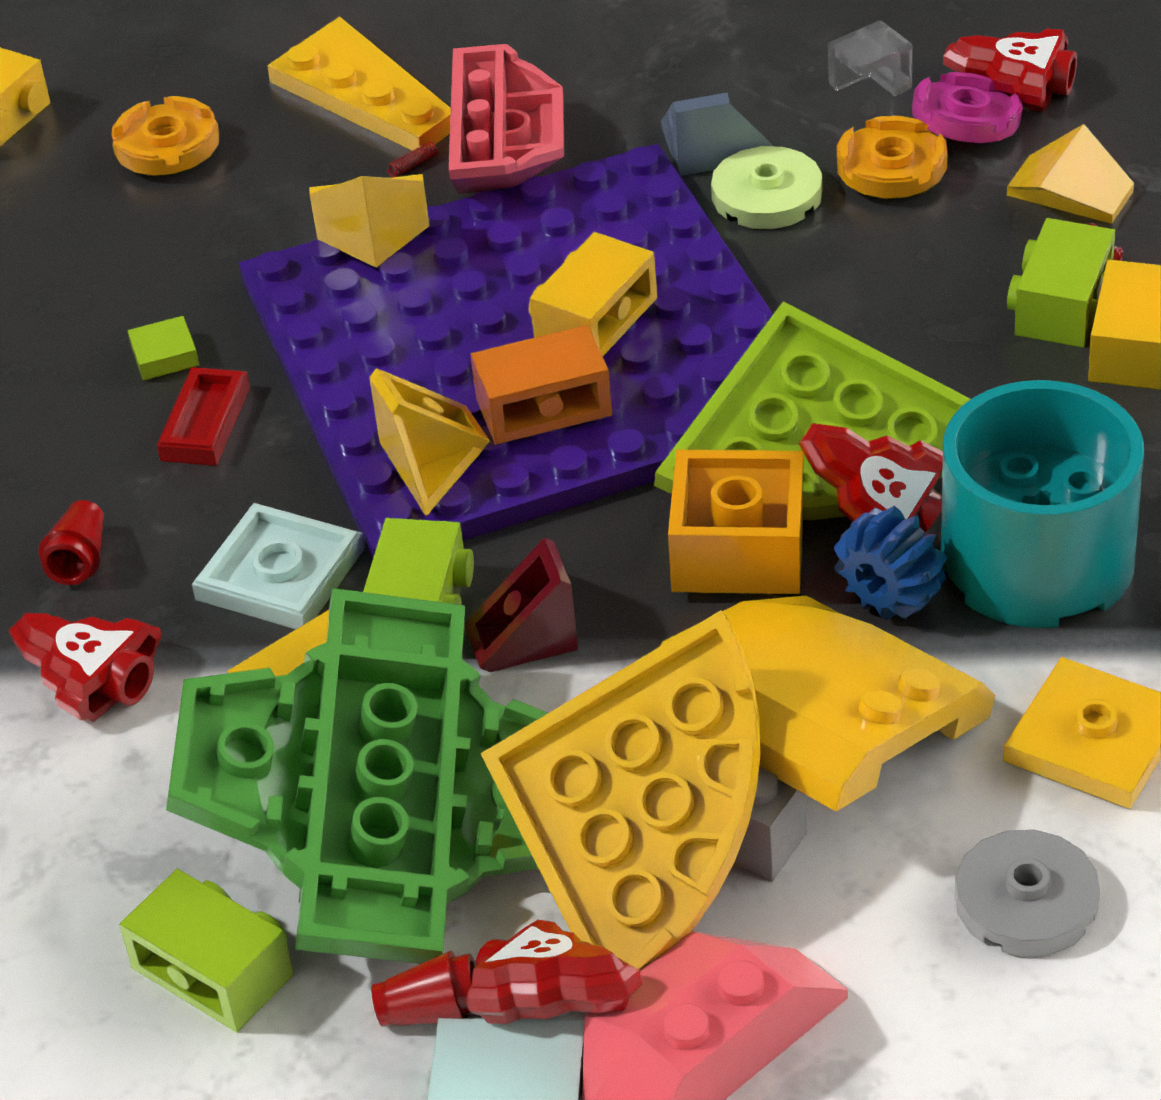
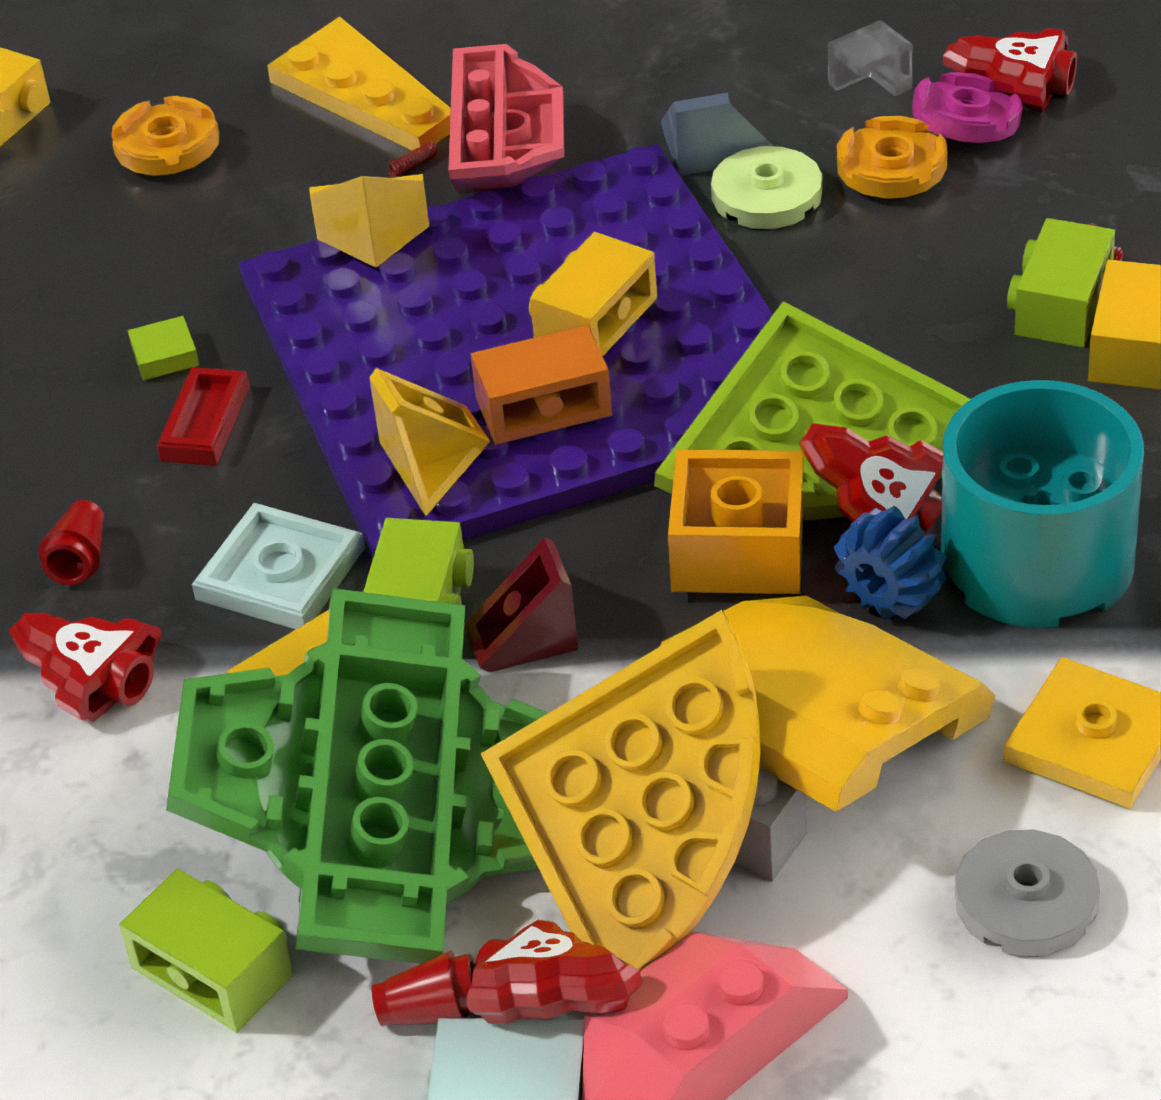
(1074, 177): yellow slope -> none

